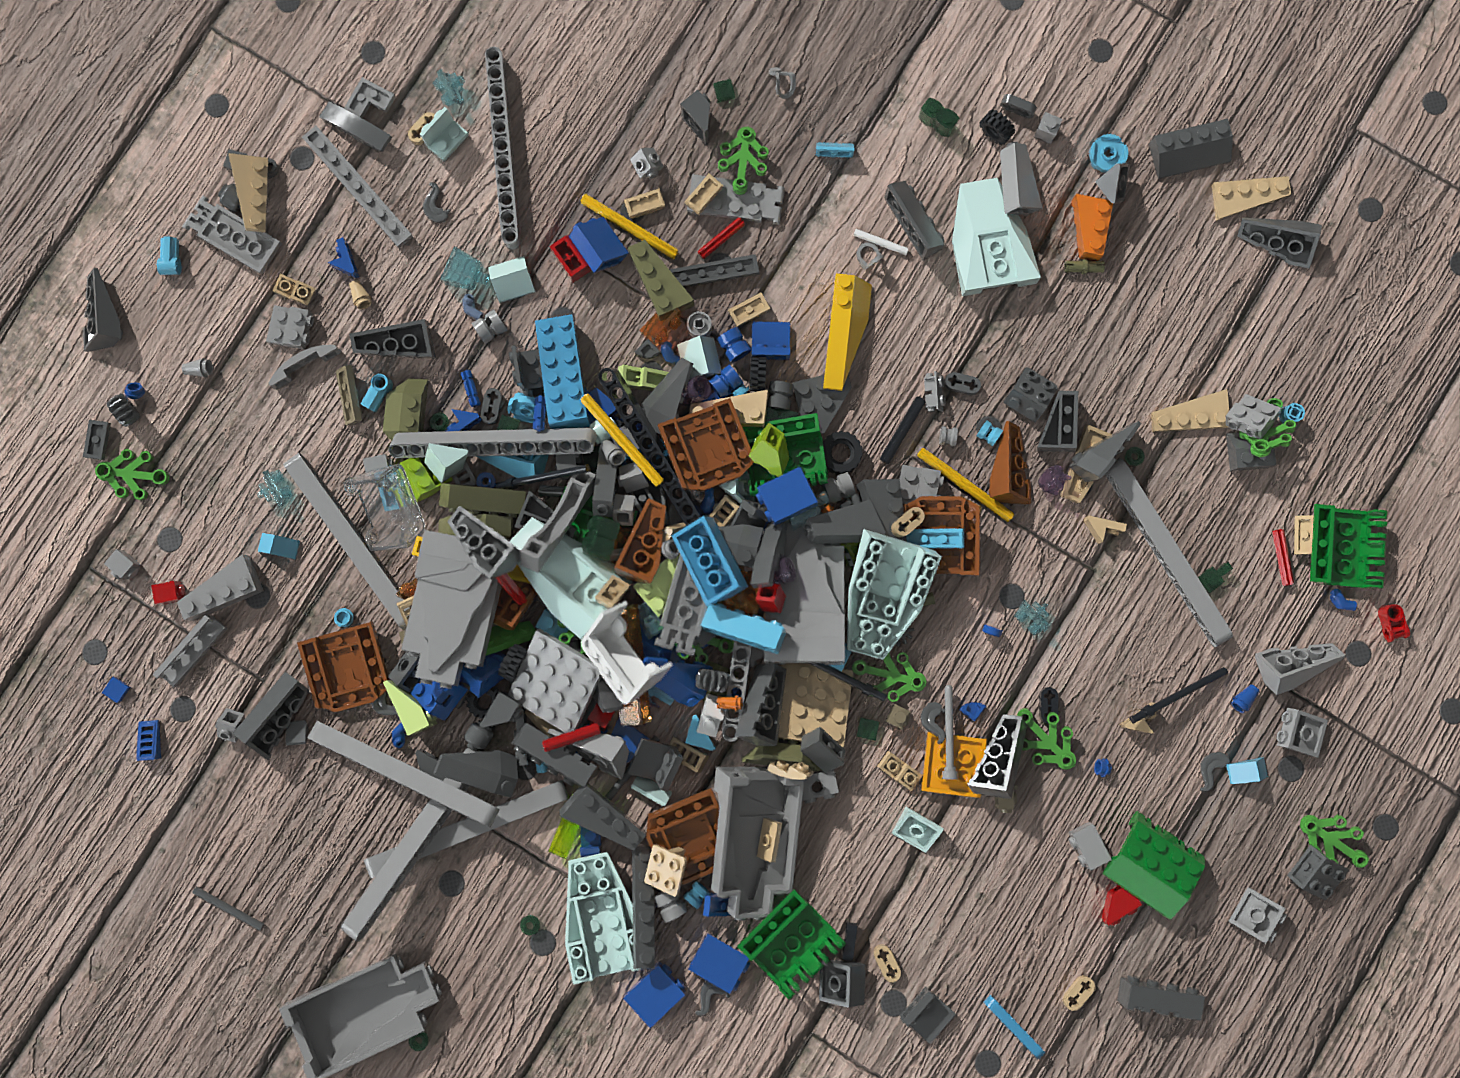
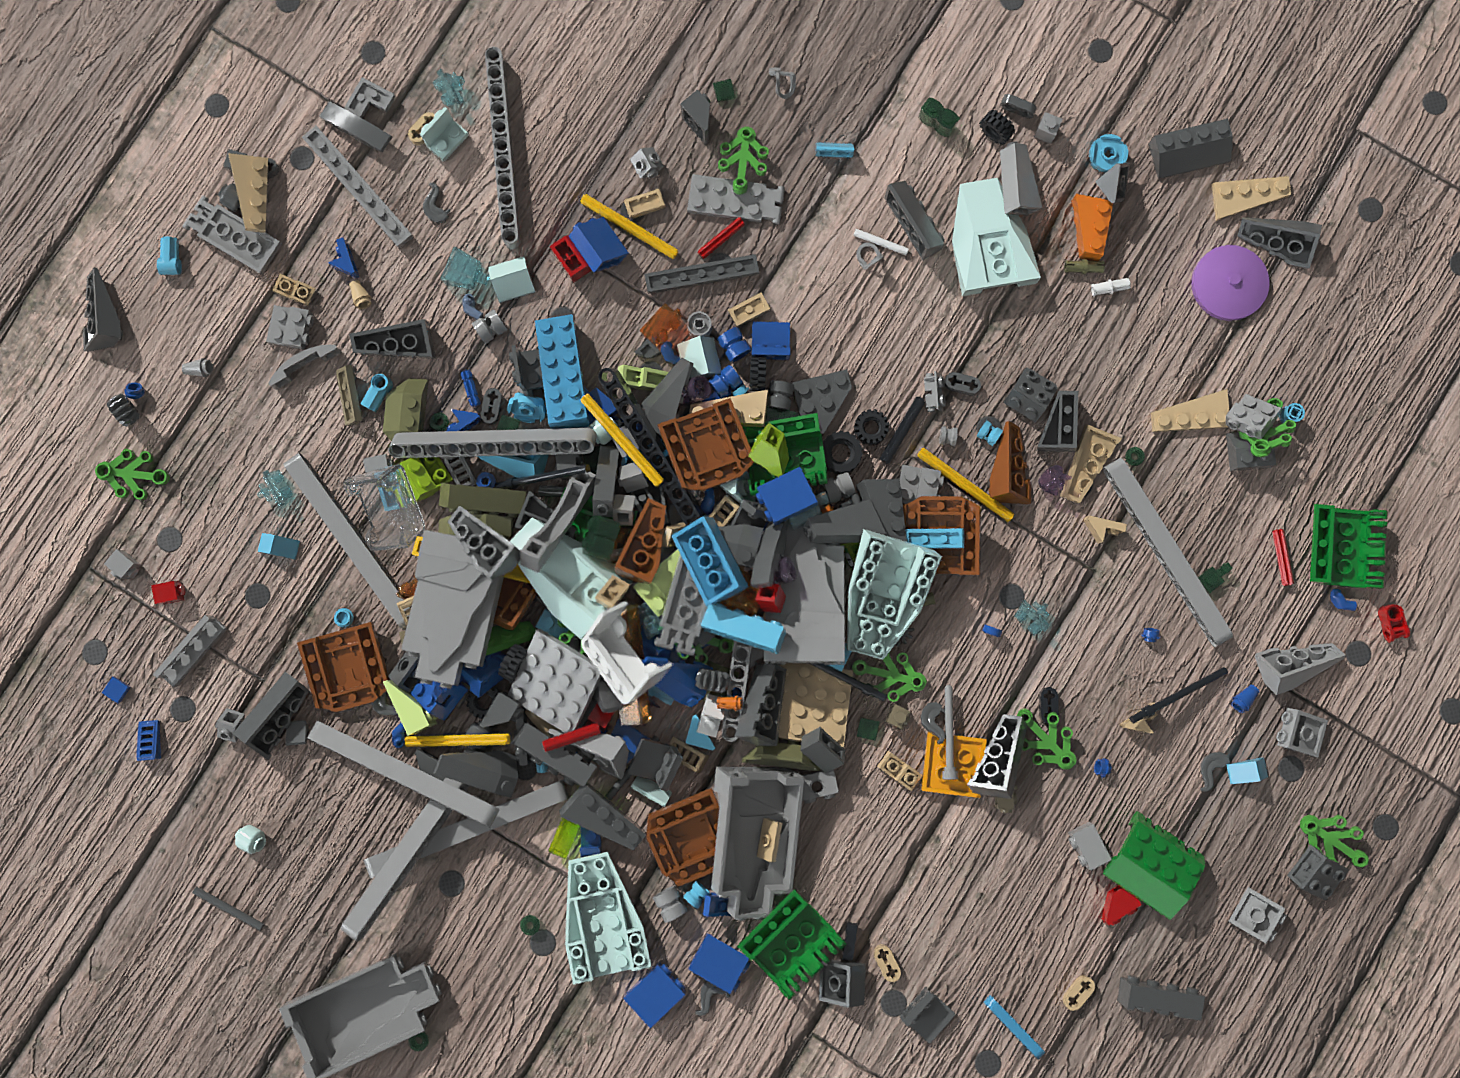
(96, 440): dark grey plate -> none
(223, 589): light grey wedge -> none
(250, 839): none -> light aqua head
(445, 460): light aqua slope -> none
(457, 740): none -> yellow axle
(512, 589): red axle -> none
(539, 413): blue axle -> none
(613, 453): light grey cone -> none
(642, 911): dark grey plate -> none
(659, 282): olive wedge -> none
(666, 869): tan bracket -> none
(670, 549): light grey plate -> none
(704, 194): tan plate -> none
(795, 771): tan slope -> none
(846, 328): yellow wedge -> none
(871, 438): none -> black tyre
(911, 525): tan beam -> none
(917, 830): light aqua slope -> none
(972, 710): blue tile -> none
(1099, 458): dark grey wedge -> none
(1110, 286): none -> white axle
(1151, 634): none -> blue plate
(1230, 282): none -> medium lavender dish
(1303, 535): tan plate -> none

